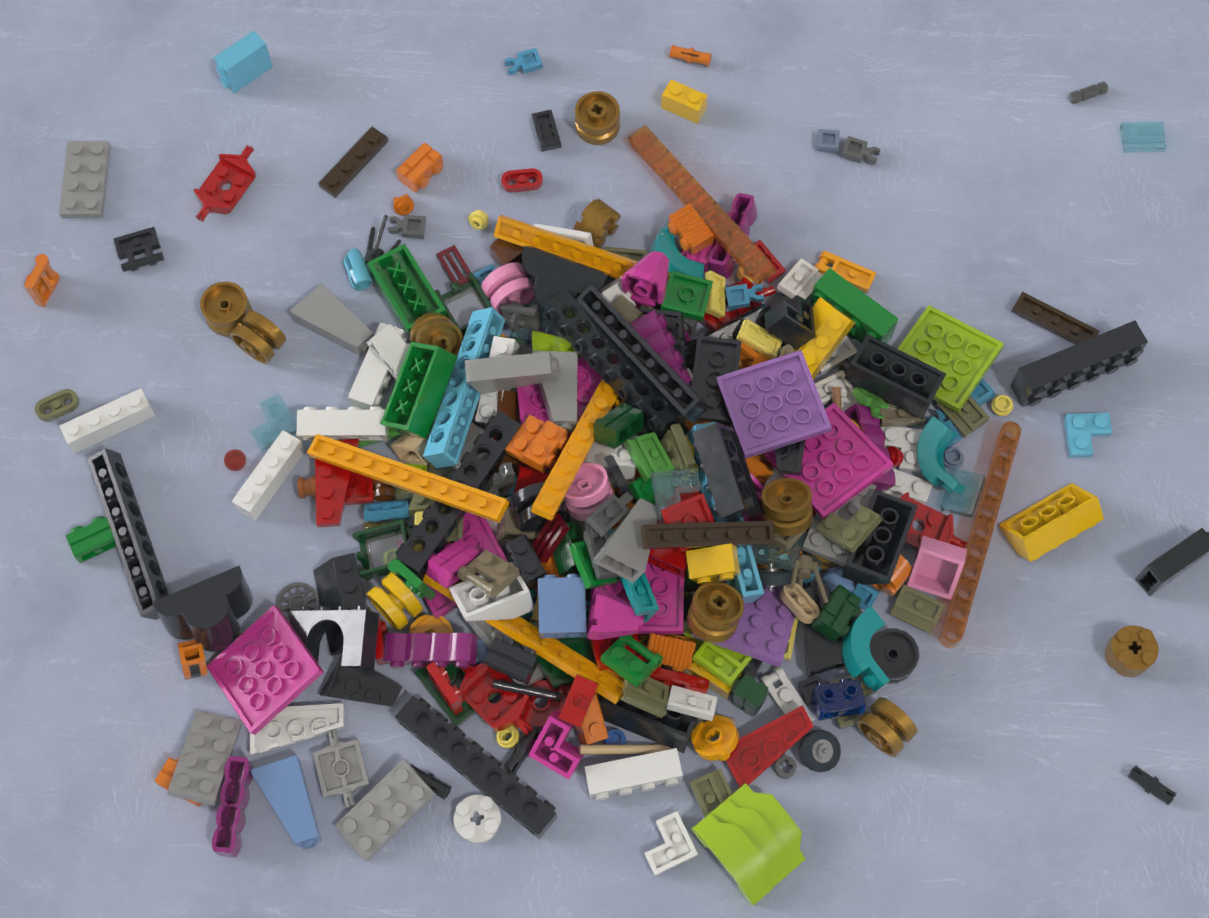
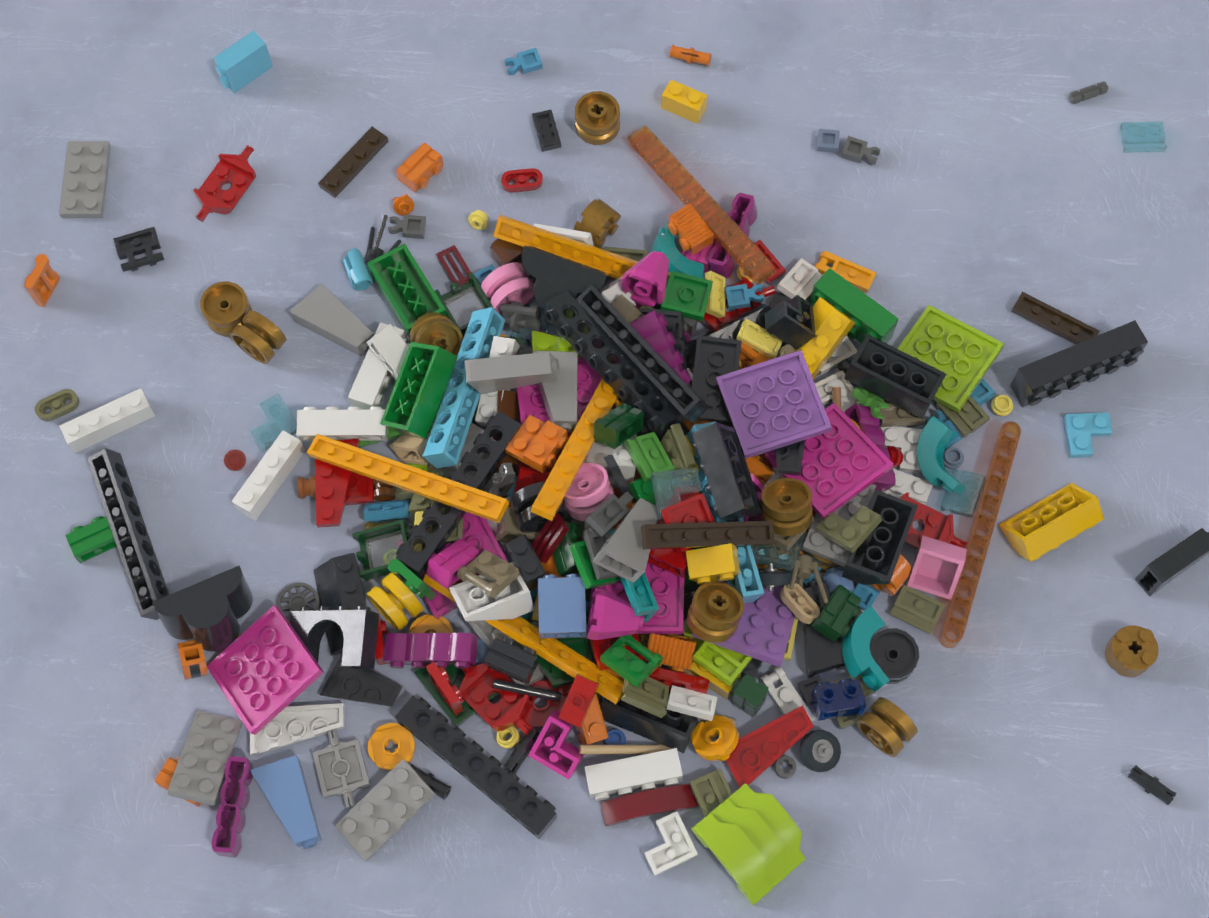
(380, 739): none -> light orange plate
(489, 825): white plate -> none
(648, 803): none -> dark red slope

